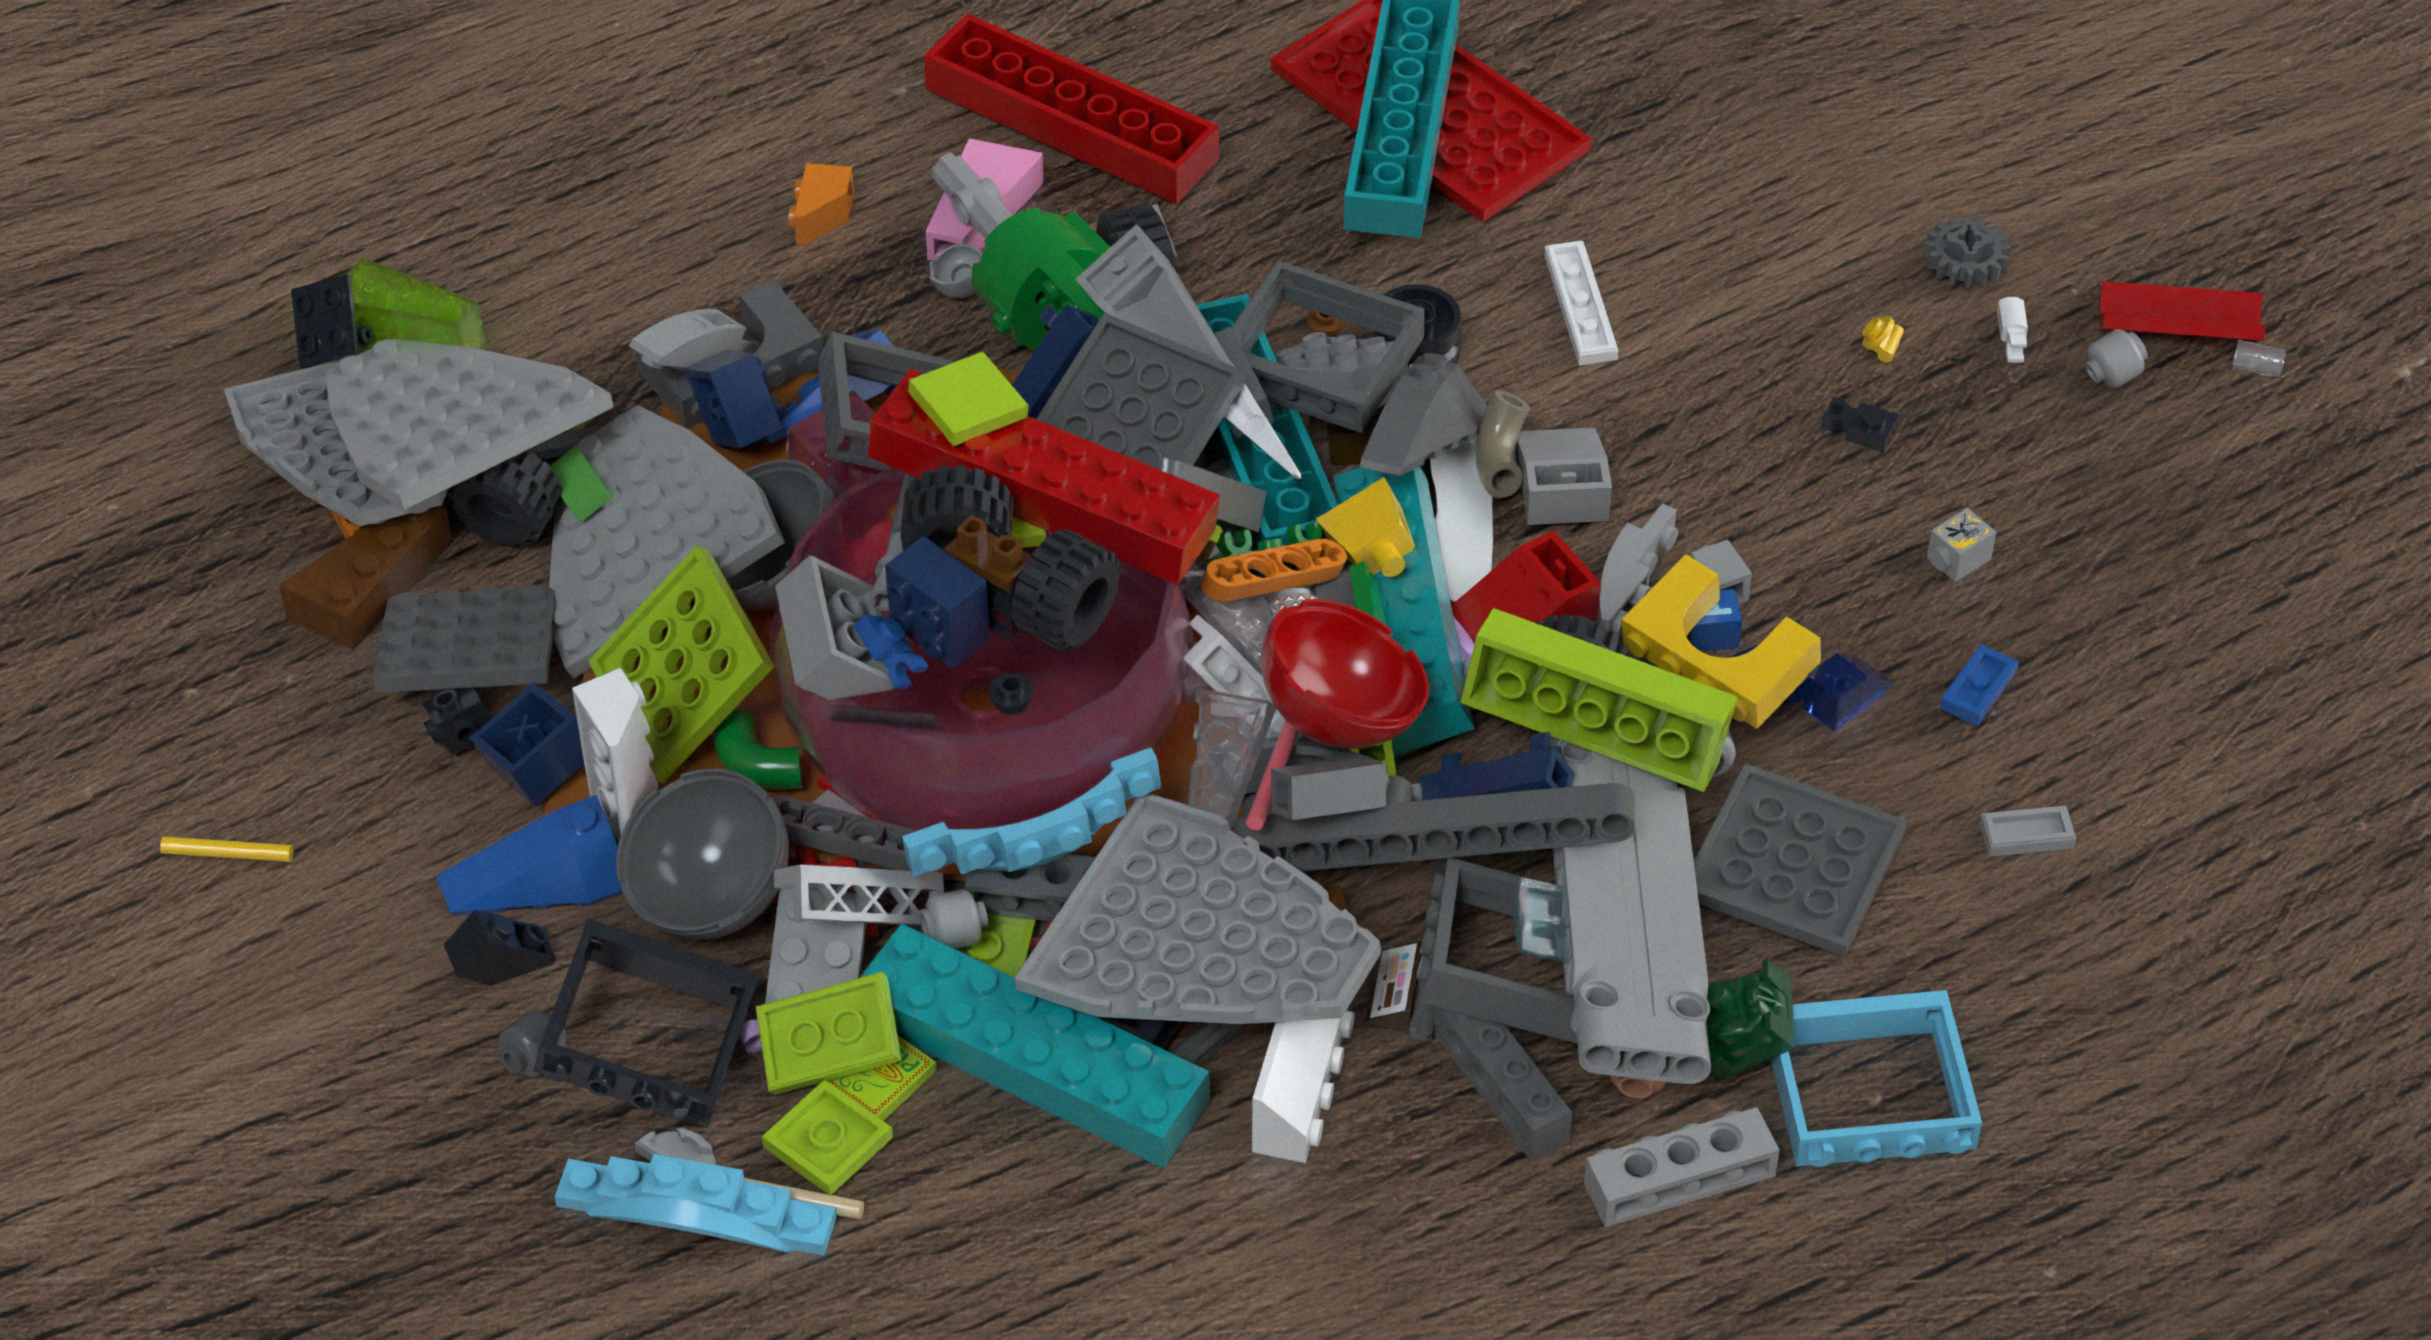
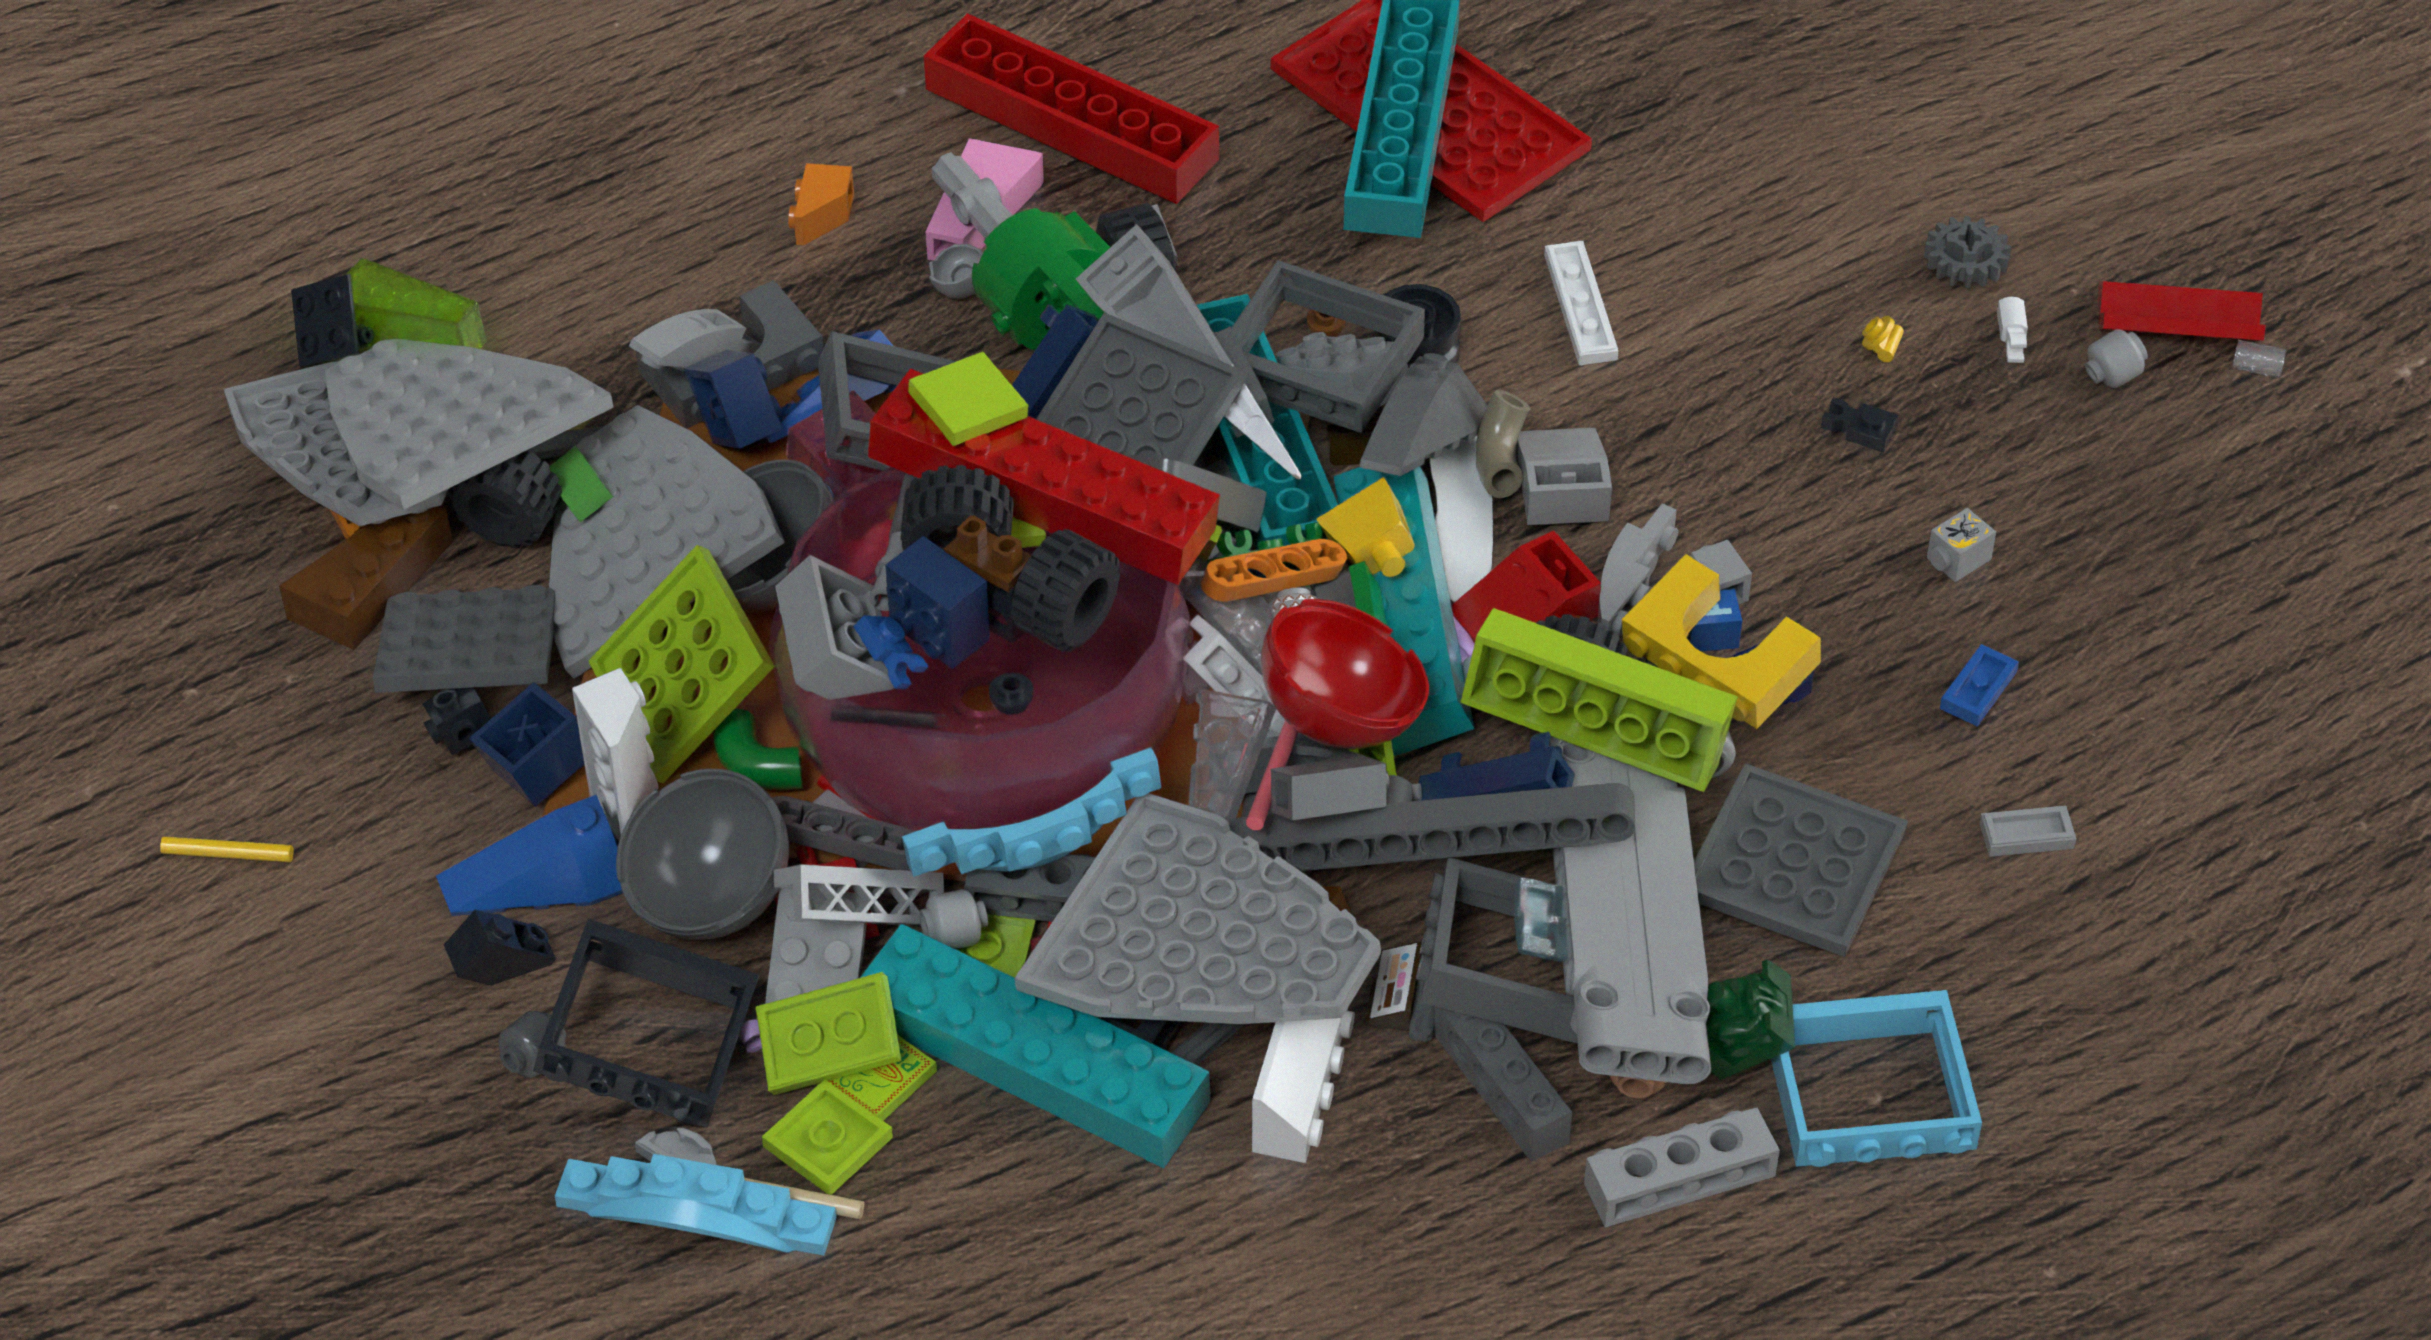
(1842, 689): clear blue slope -> none

